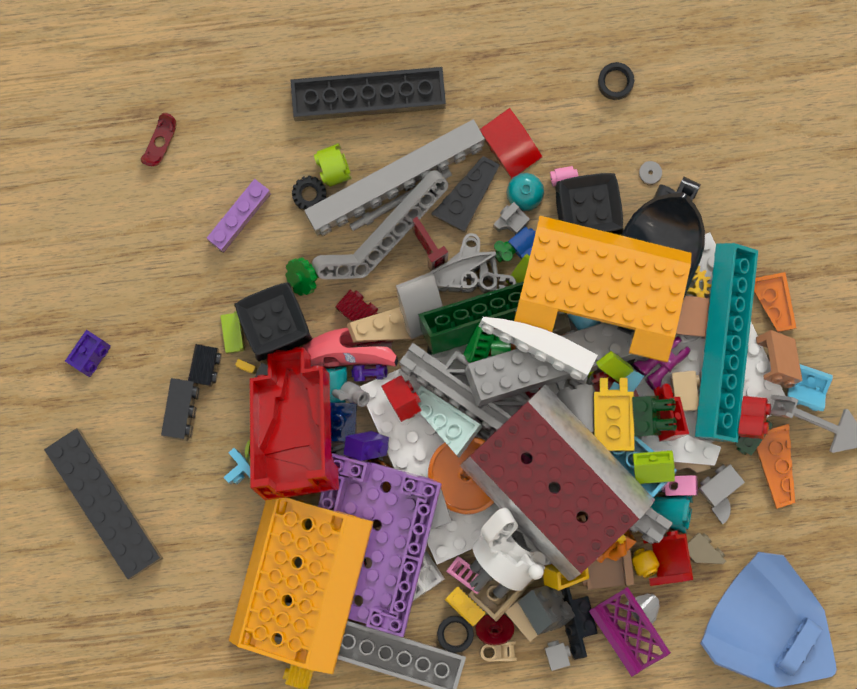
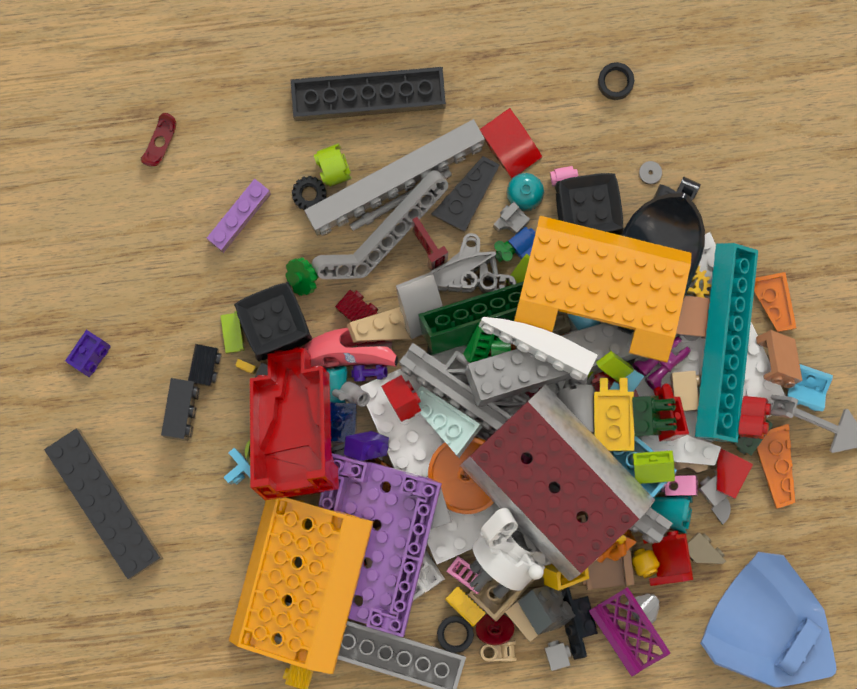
(731, 473): none -> red slope

